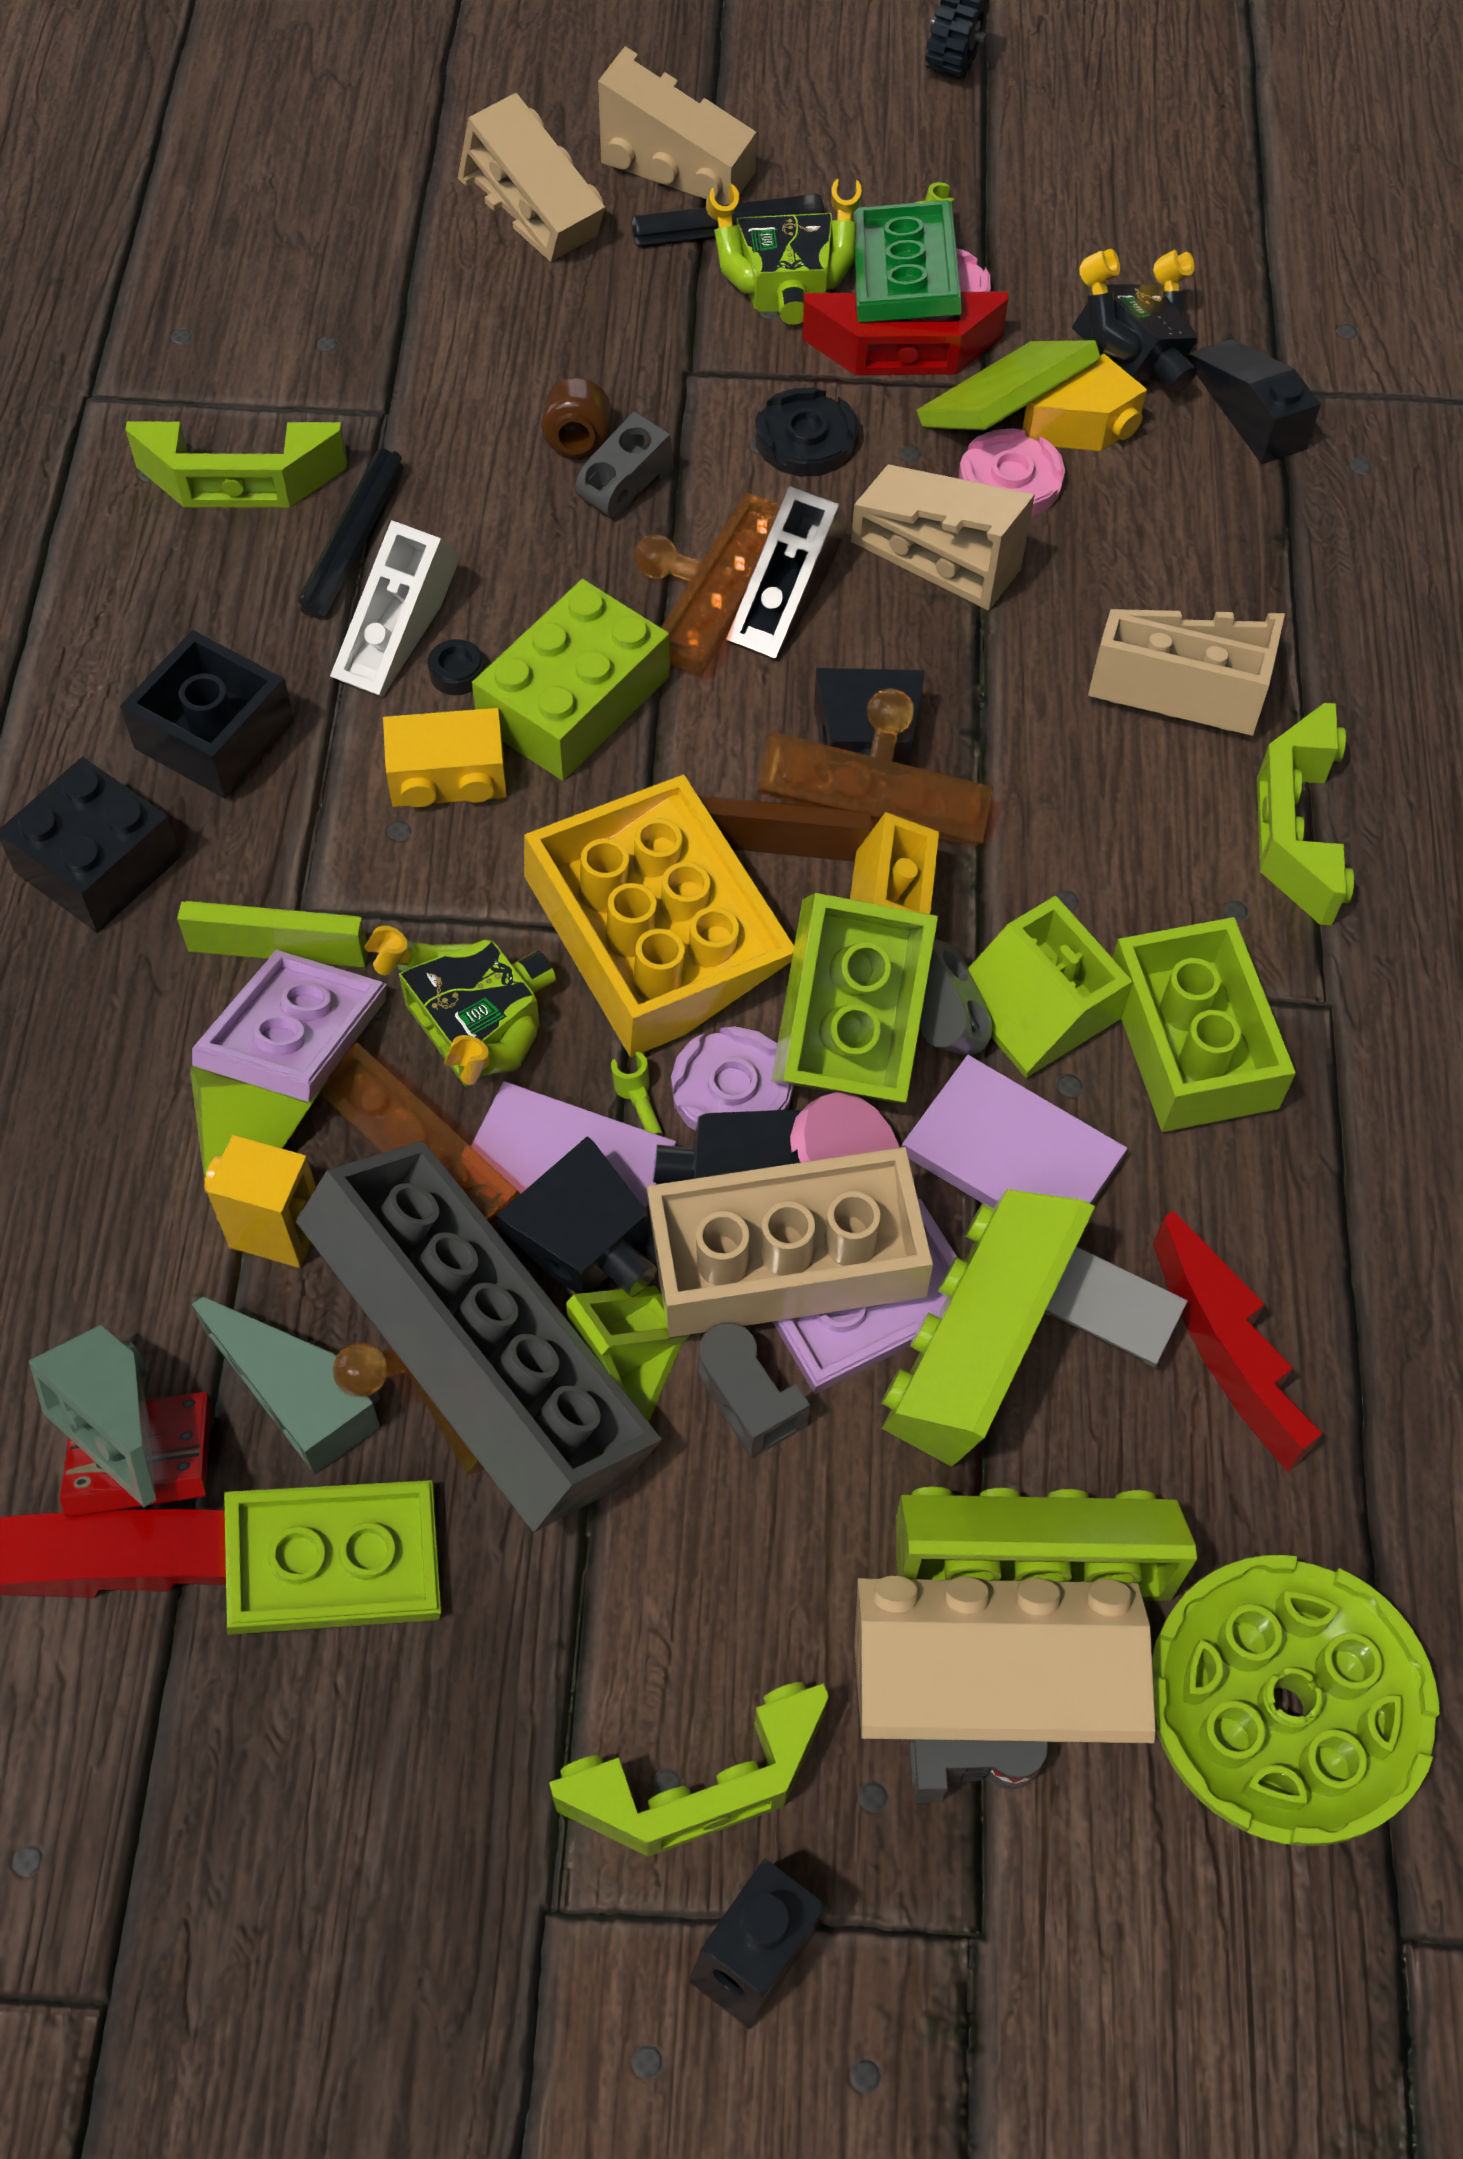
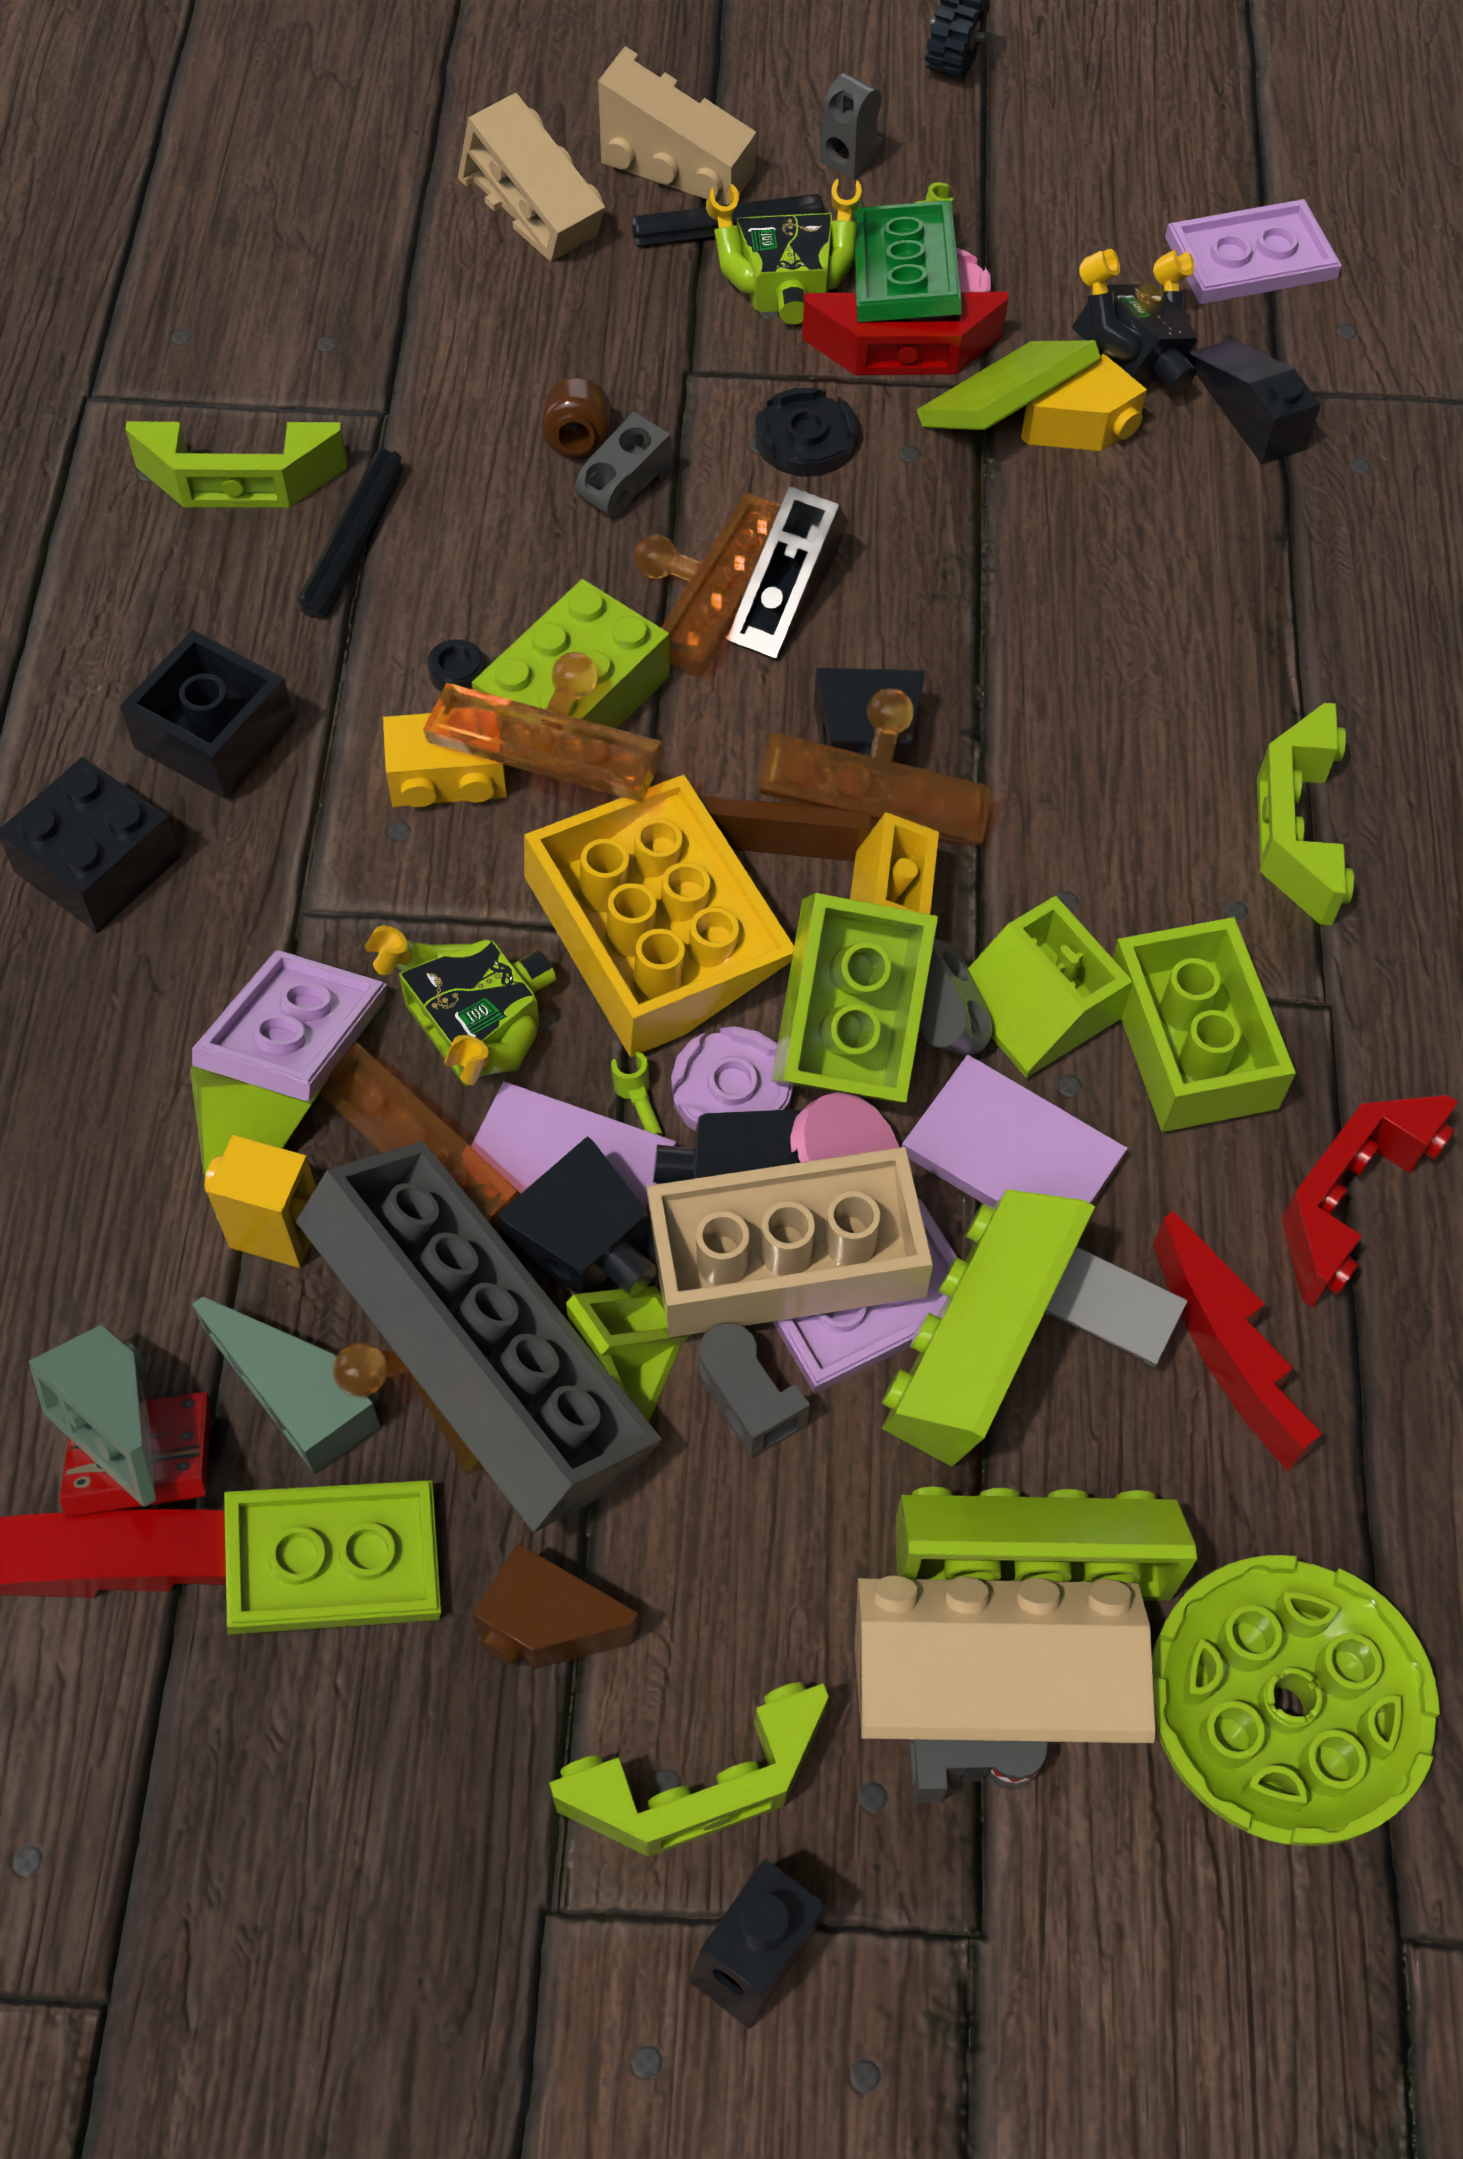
(262, 931): lime tile -> none
(395, 607): white slope -> none
(547, 738): none -> clear orange plate
(548, 1615): none -> reddish brown slope
(851, 122): none -> dark grey leg
(946, 530): tan wedge -> none
(1016, 463): bright pink tile -> none
(1188, 668): tan wedge -> none
(1254, 251): none -> lavender tile
(1394, 1129): none -> red slope

